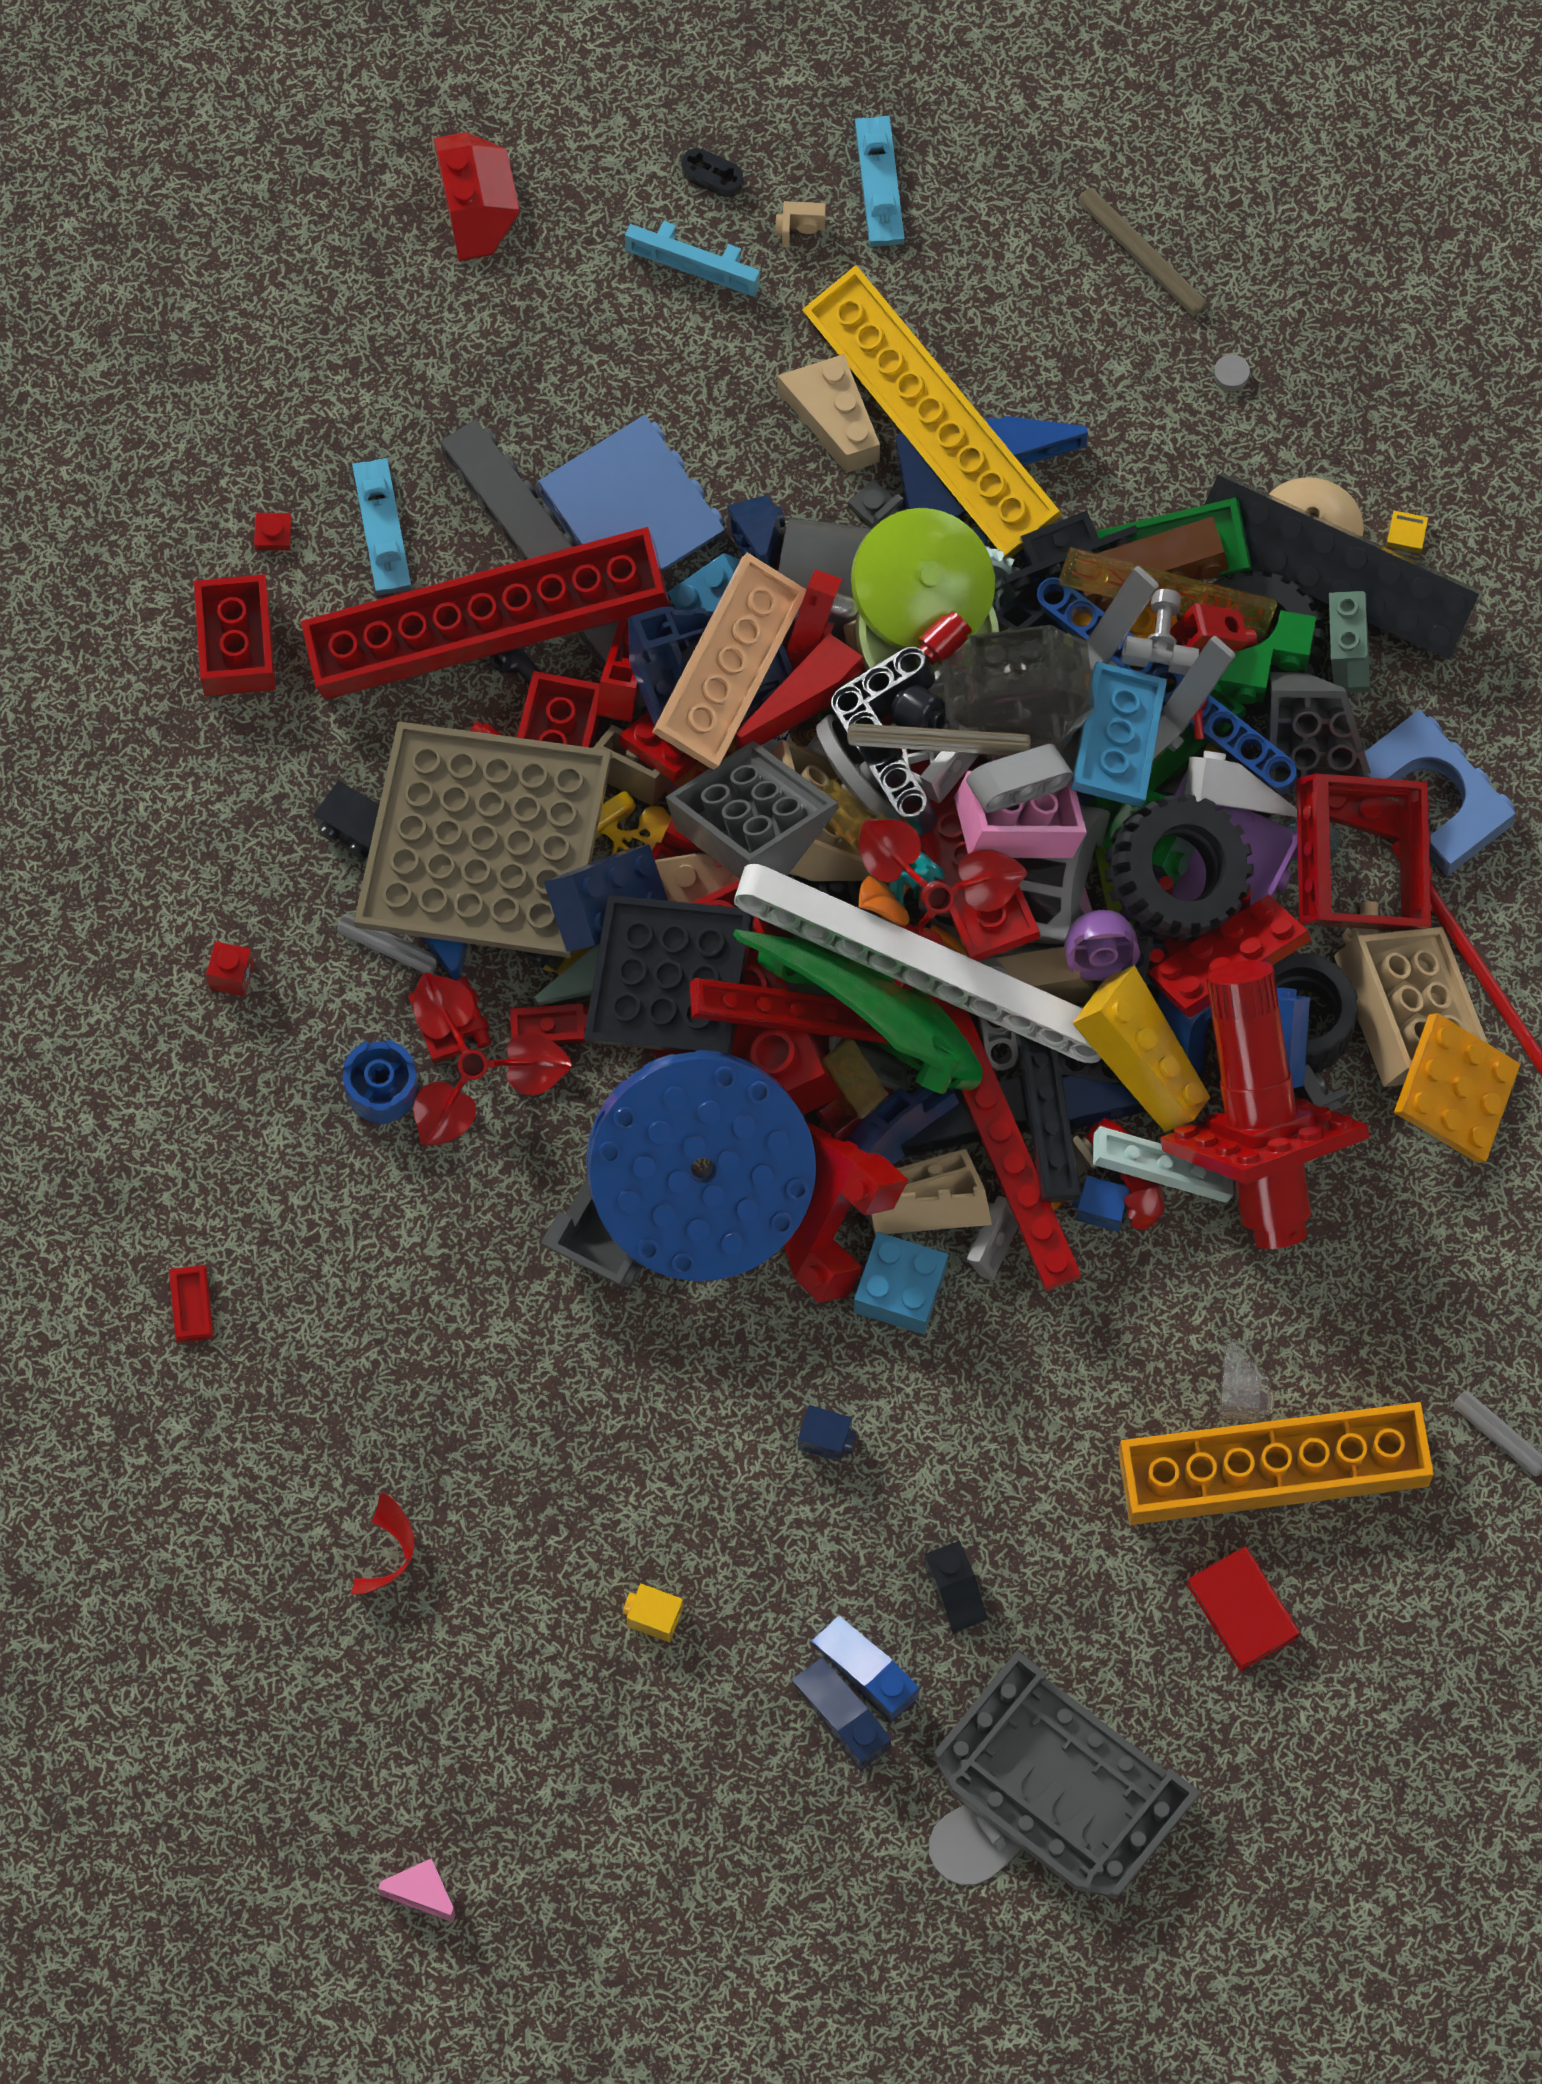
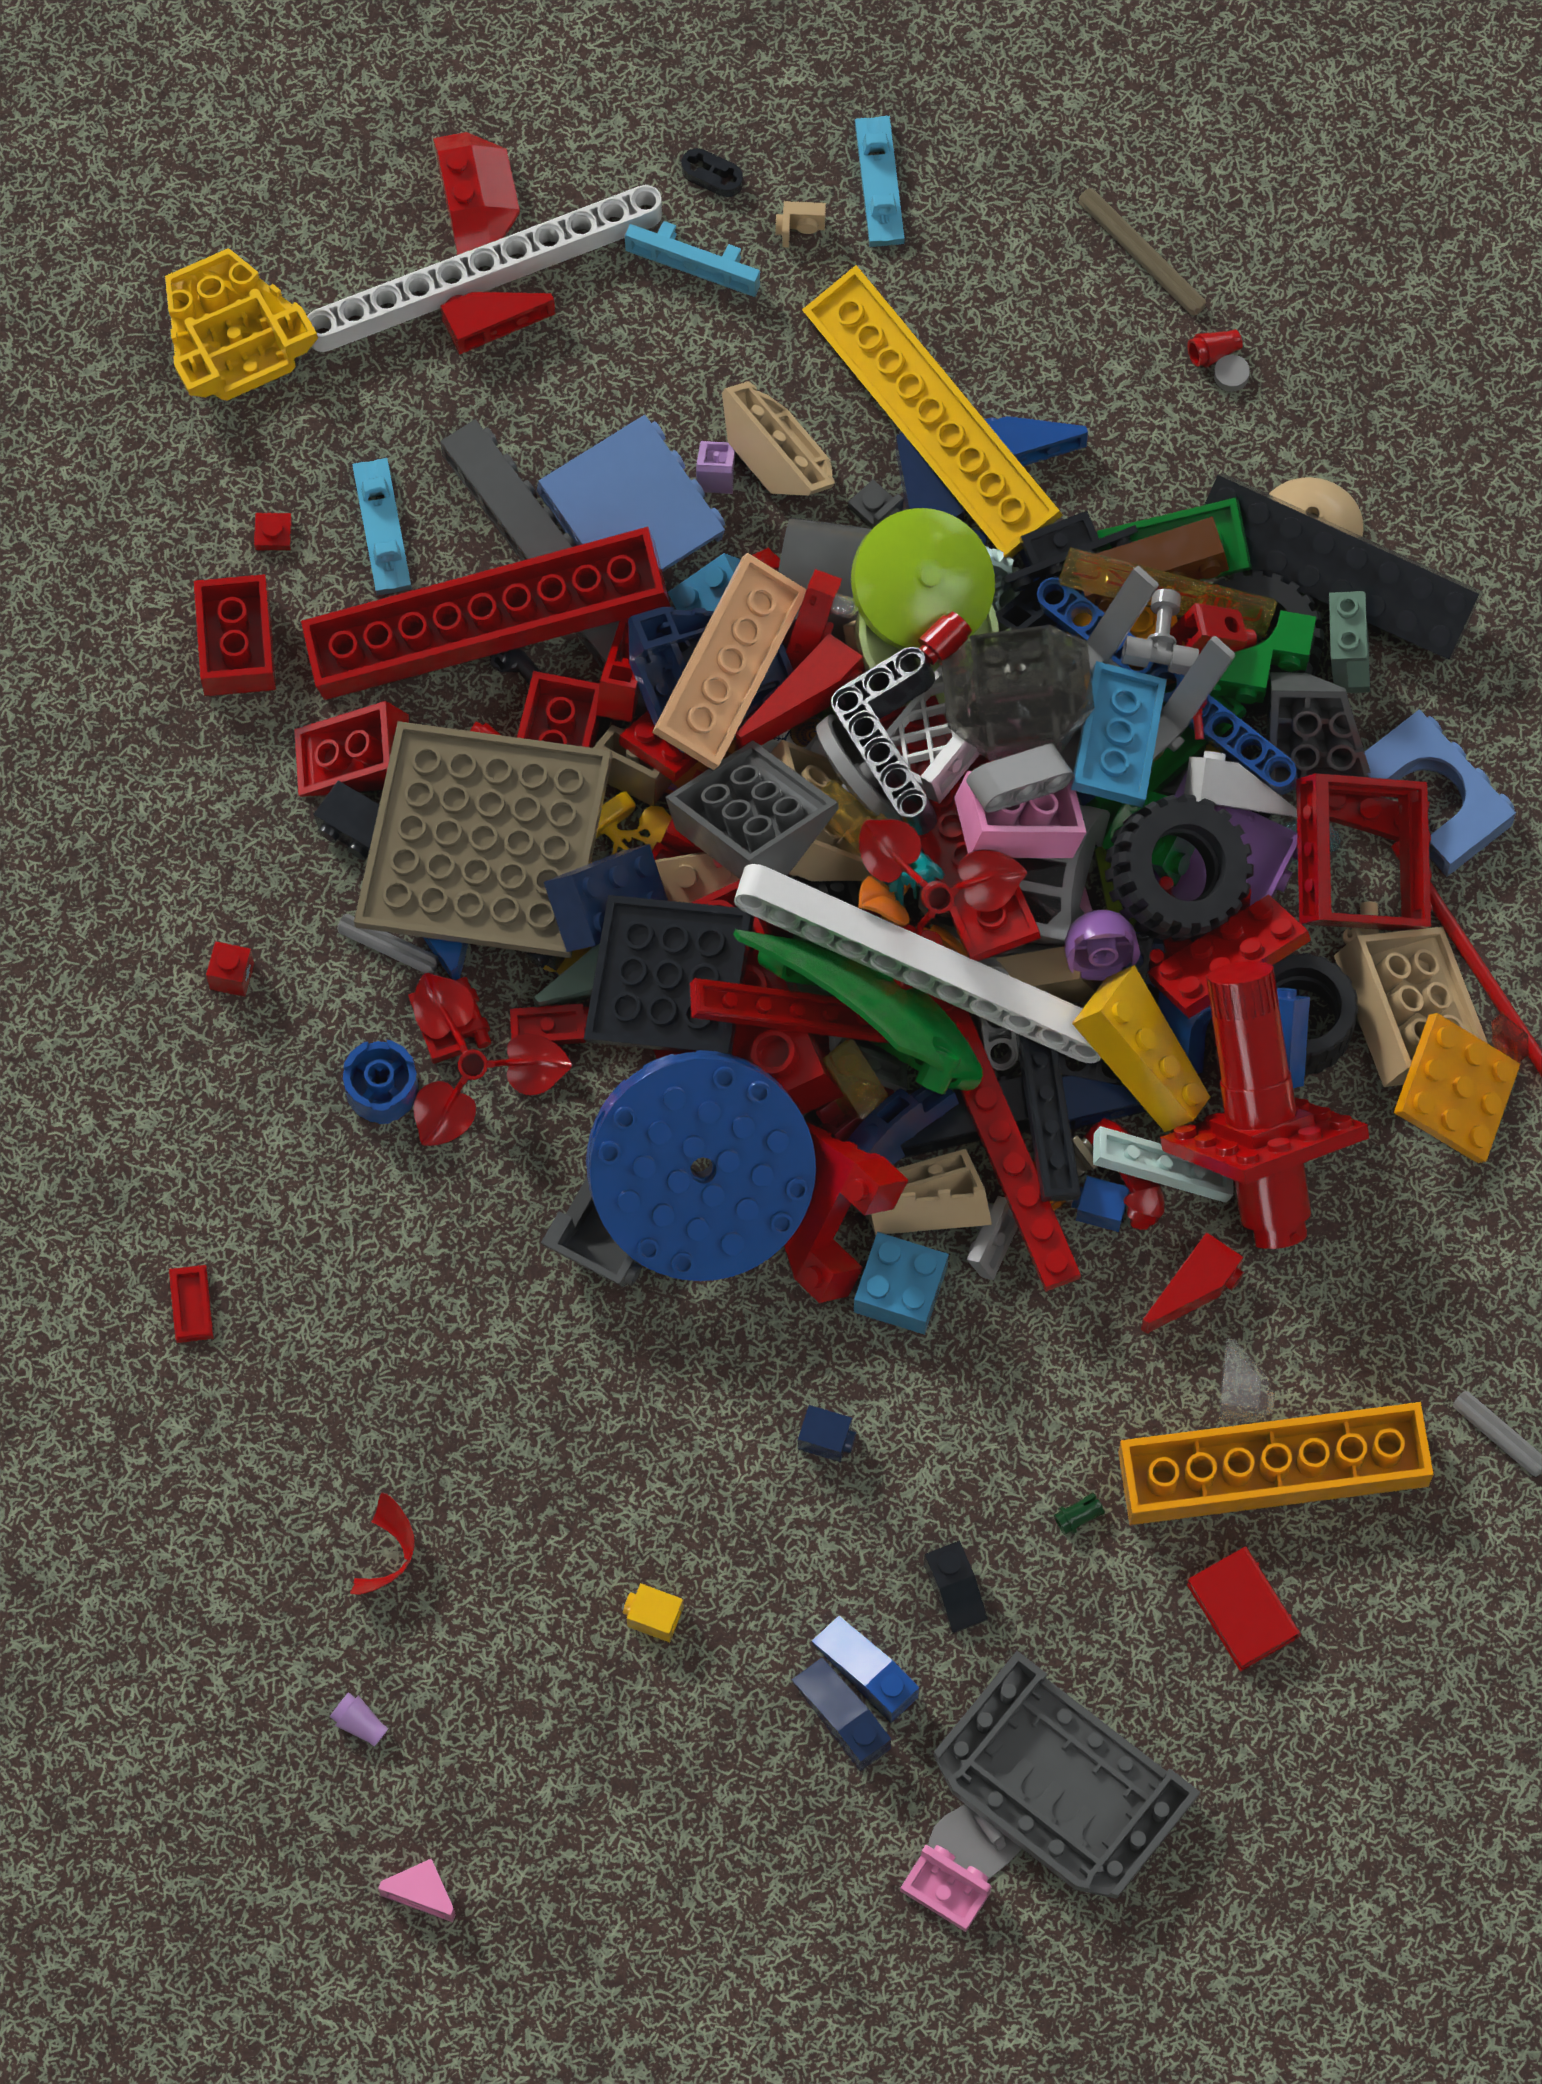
(232, 327): none -> yellow wedge
(347, 749): none -> red slope
(357, 1719): none -> lavender cone
(491, 315): none -> red slope
(495, 255): none -> white beam
(715, 467): none -> lavender slope
(757, 528): dark blue slope -> none
(774, 443): none -> tan wedge
(833, 410): tan wedge -> none
(918, 708): black head -> none
(937, 739): dark tan axle -> none
(947, 1887): none -> bright pink bracket
(1078, 1514): none -> dark green pin
(1198, 1281): none -> red slope
(1210, 347): none -> red cone
(1314, 1092): dark grey bracket -> none
(1407, 532): yellow tile -> none
(1509, 1038): none -> clear red plate

